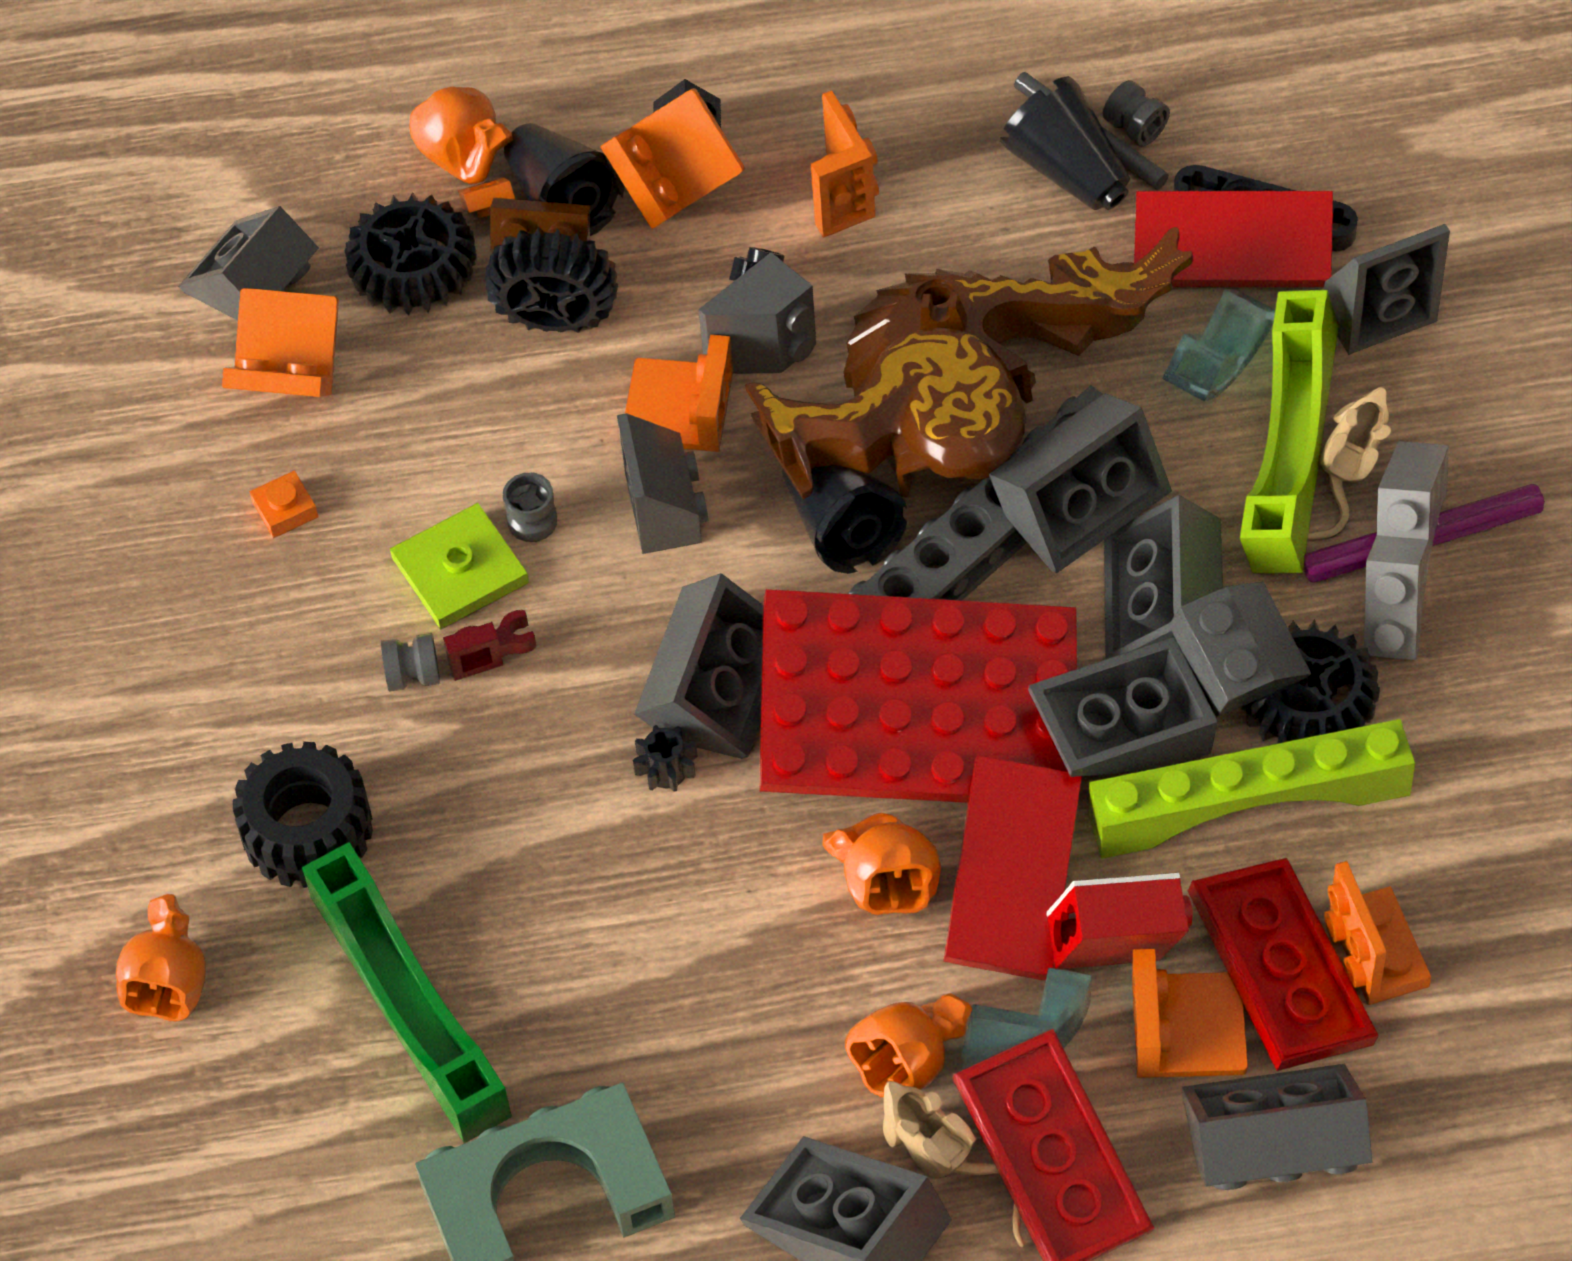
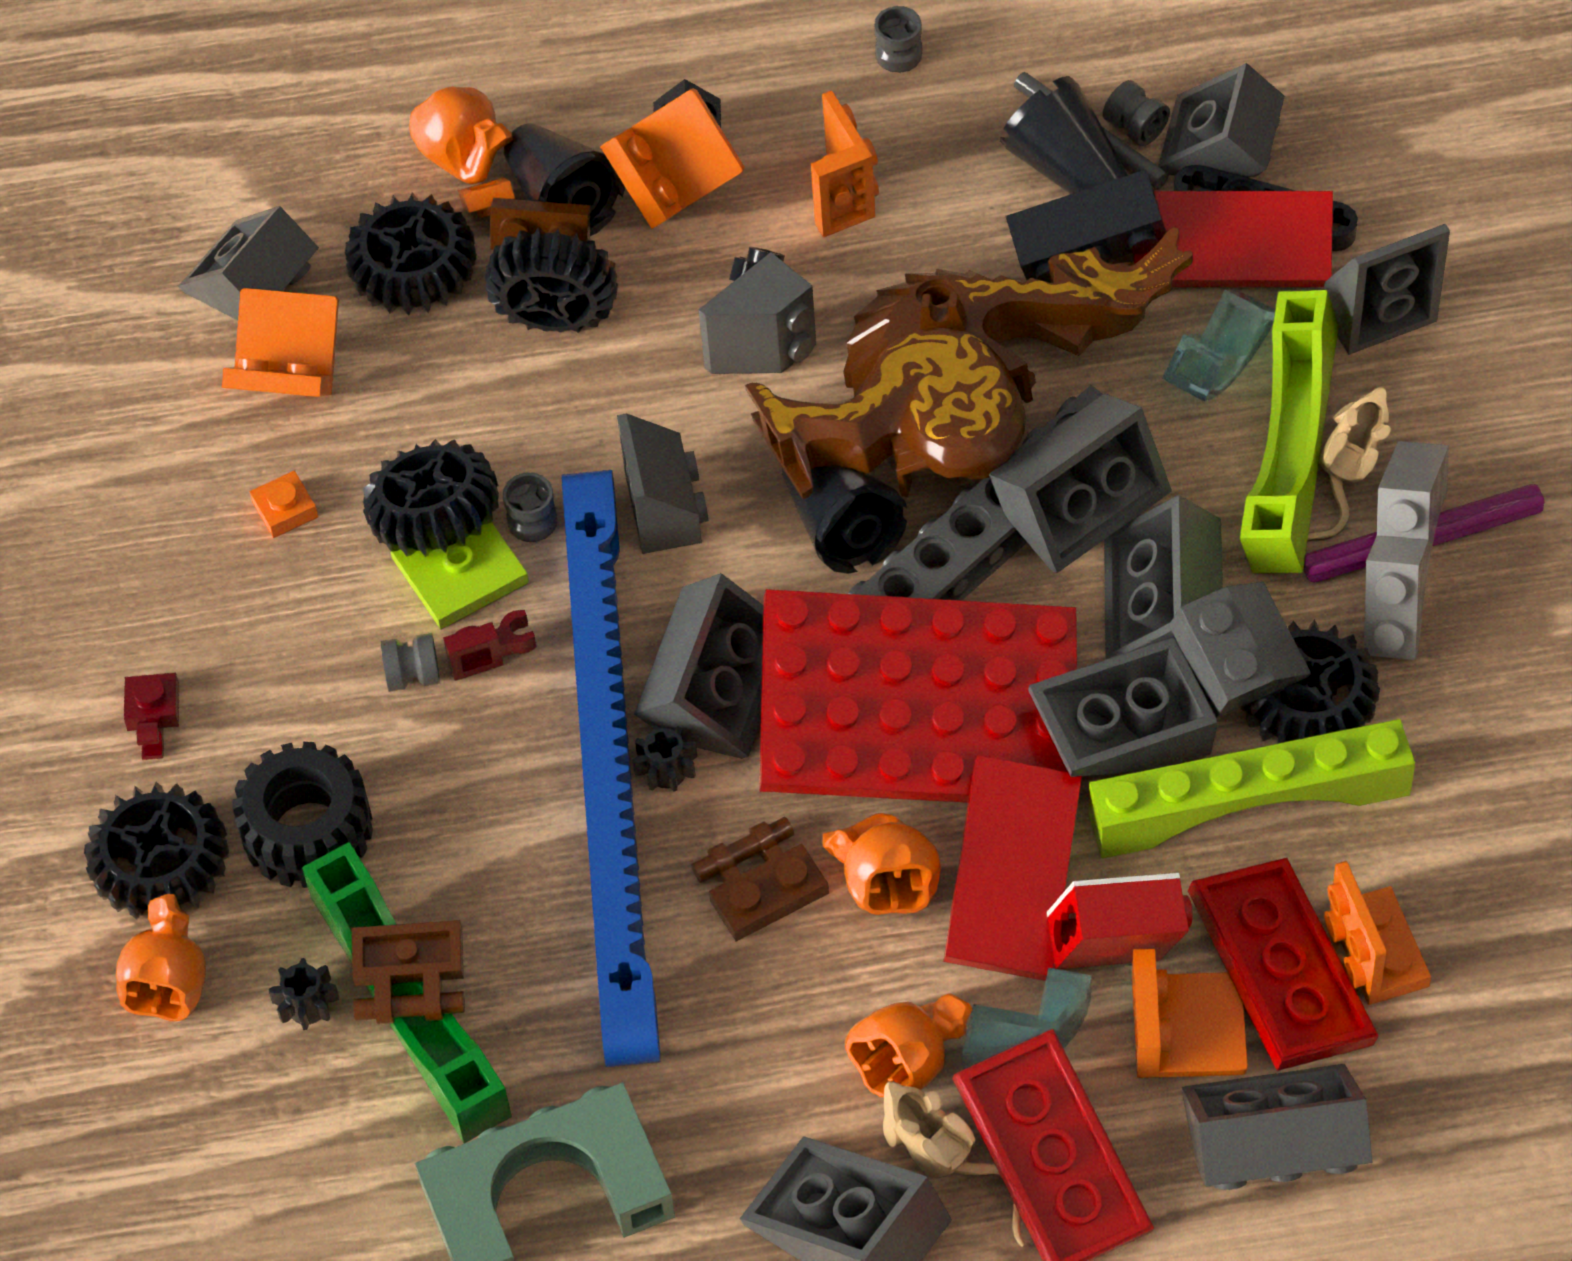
(147, 836): none -> black gear
(149, 707): none -> dark red plate
(304, 1008): none -> black gear
(406, 955): none -> reddish brown plate
(430, 498): none -> black gear
(593, 548): none -> blue gear
(685, 394): orange bracket -> none
(767, 891): none -> reddish brown plate
(898, 39): none -> dark grey wheel
(1112, 217): none -> black brick
(1224, 124): none -> dark grey slope

